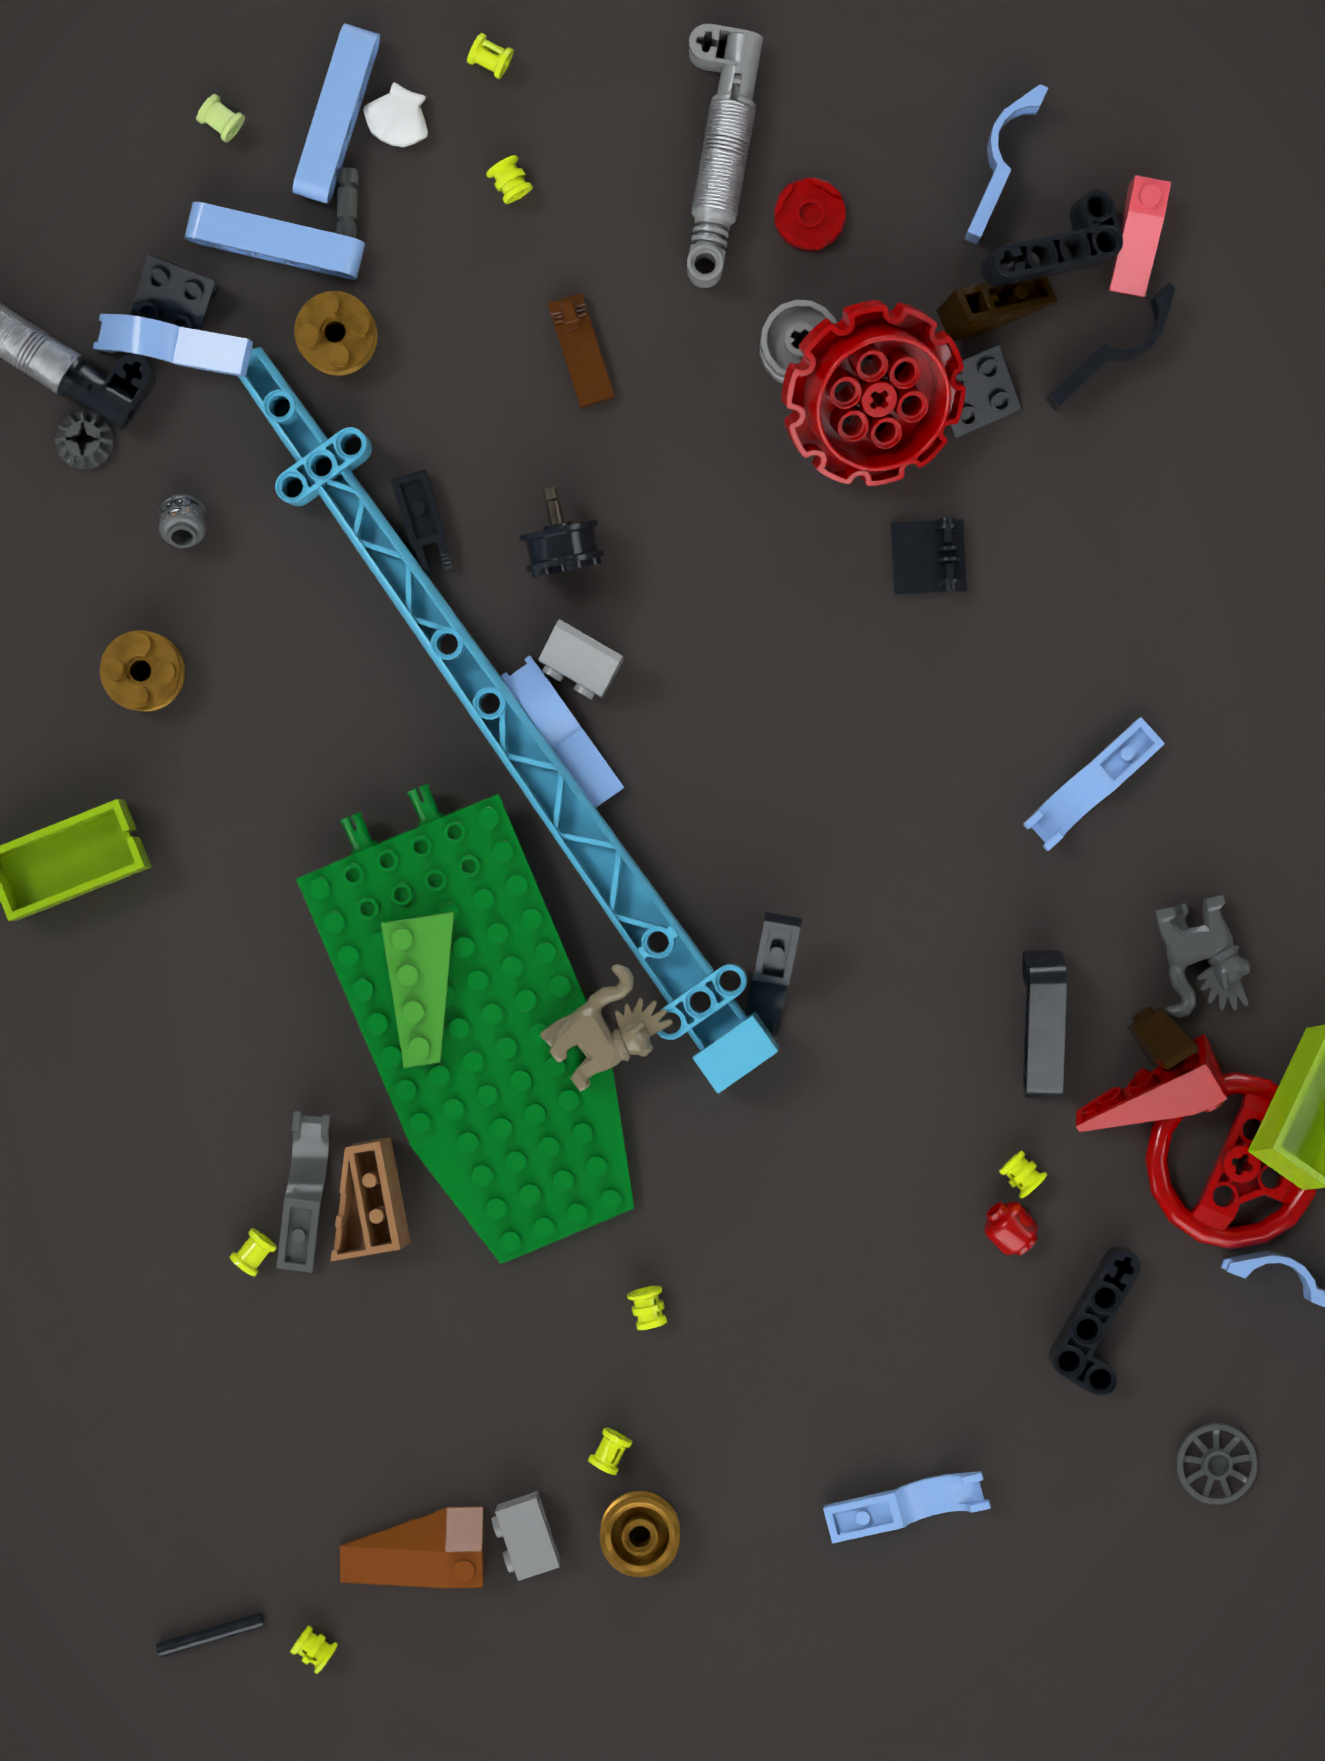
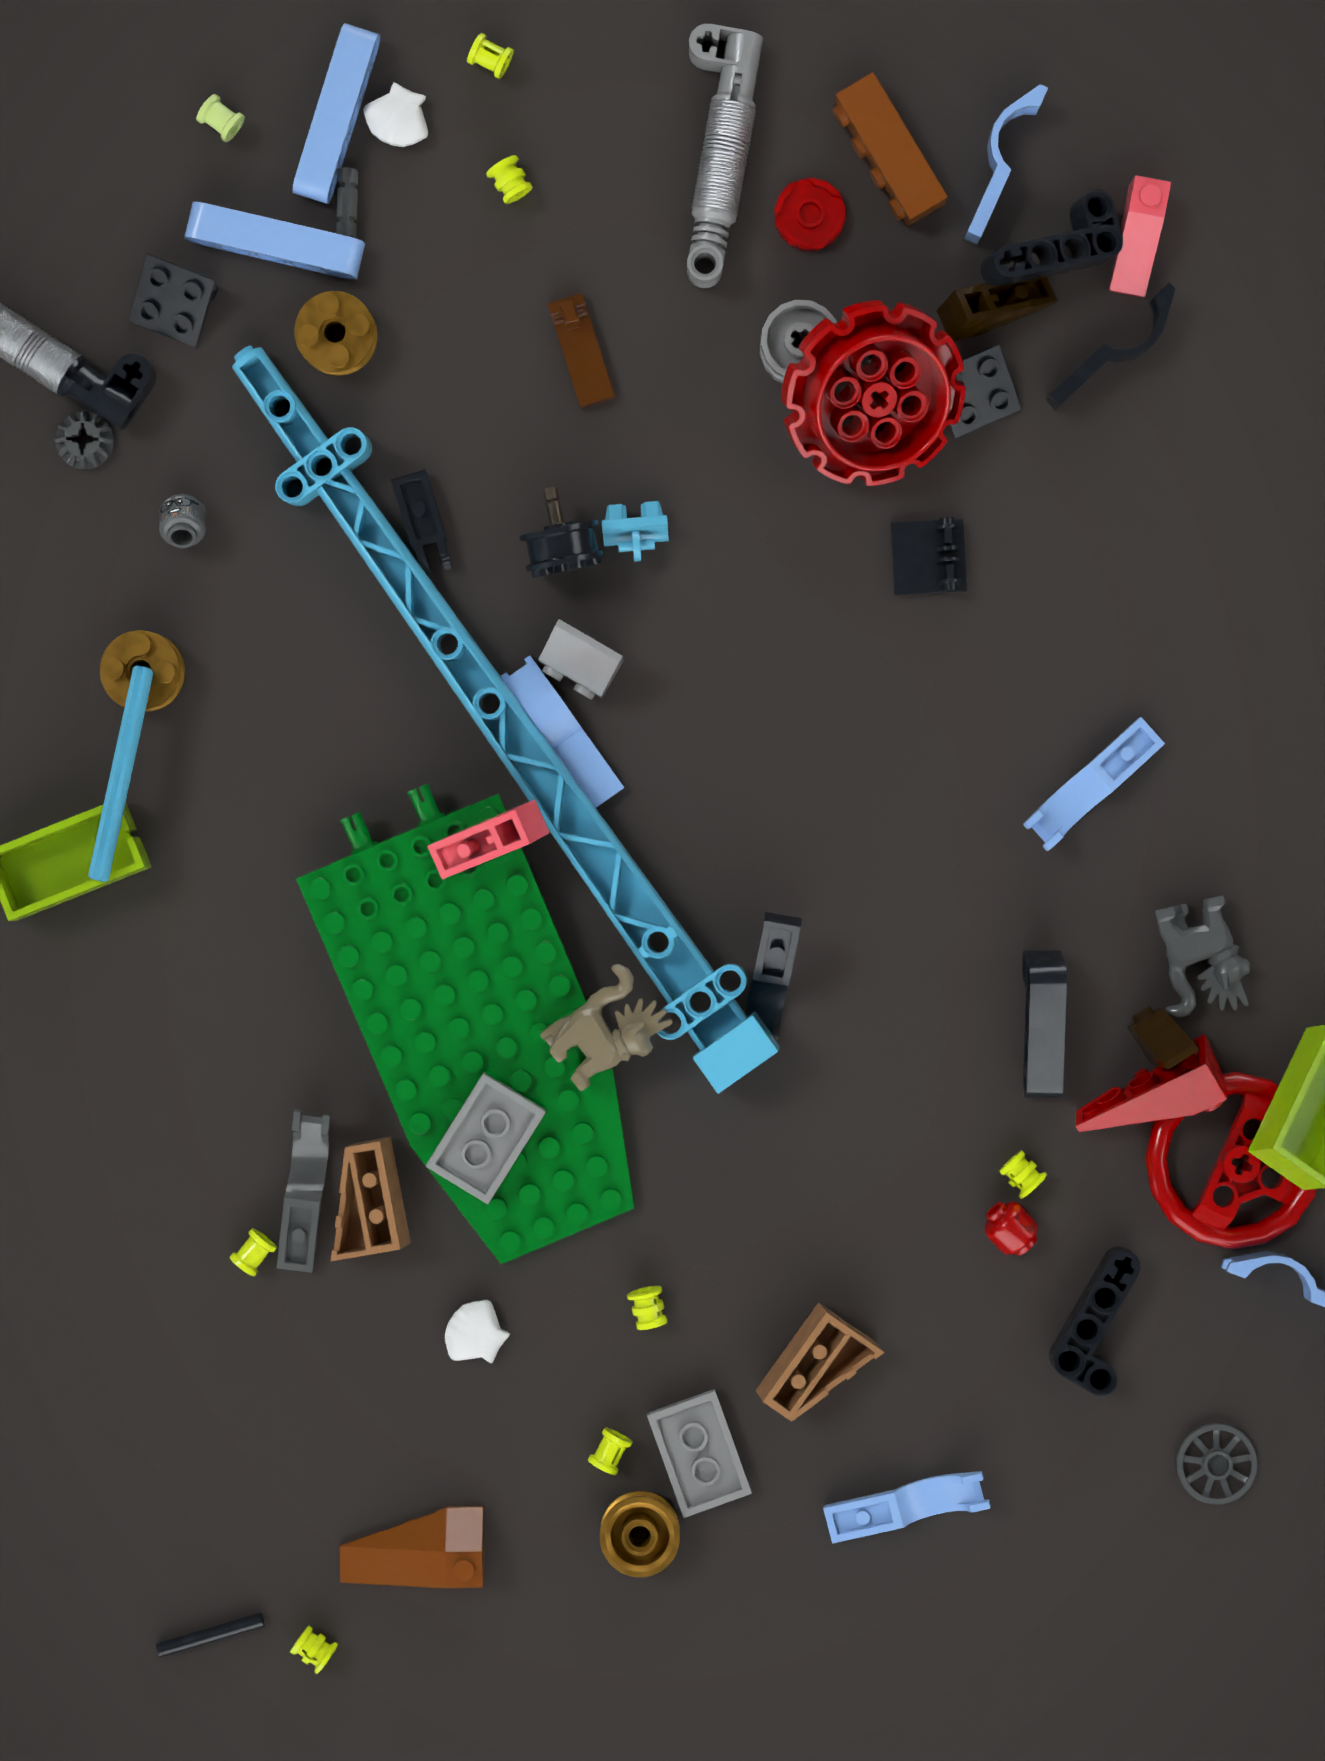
(120, 773): none -> medium azure axle
(174, 344): light blue piece -> none
(418, 973): bright green wing -> none
(474, 1332): none -> white animal
(485, 1138): none -> light grey plate
(488, 839): none -> coral slope
(526, 1536): light grey brick -> none
(635, 533): none -> medium azure hips
(699, 1453): none -> light grey plate
(815, 1362): none -> medium nougat wedge
(889, 150): none -> dark orange brick

